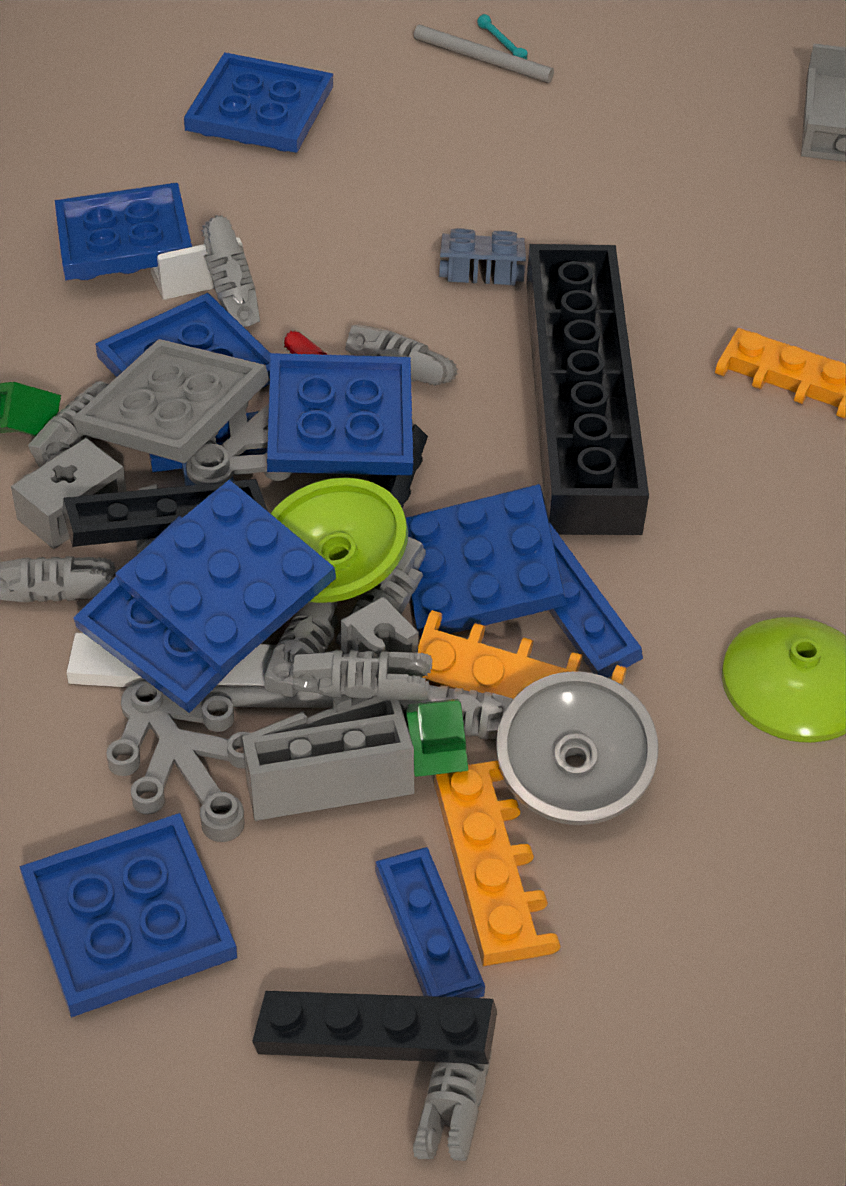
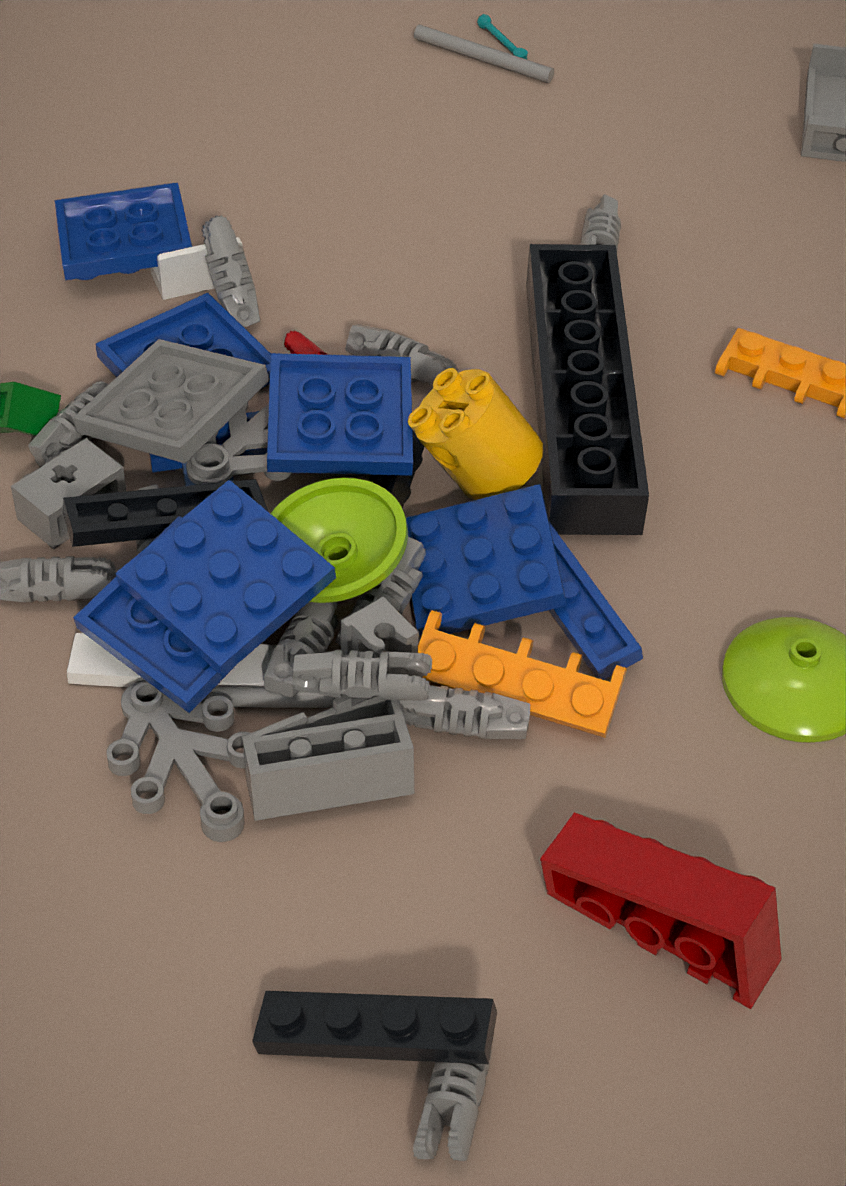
(127, 914): blue plate -> none
(259, 102): blue plate -> none
(429, 926): blue tile -> none
(437, 737): green panel -> none
(464, 245): sand blue hinge -> none
(477, 433): none -> yellow cylinder
(489, 866): light orange hinge -> none
(582, 718): light grey dish -> none
(602, 224): none -> light grey hinge
(669, 901): none -> red wedge

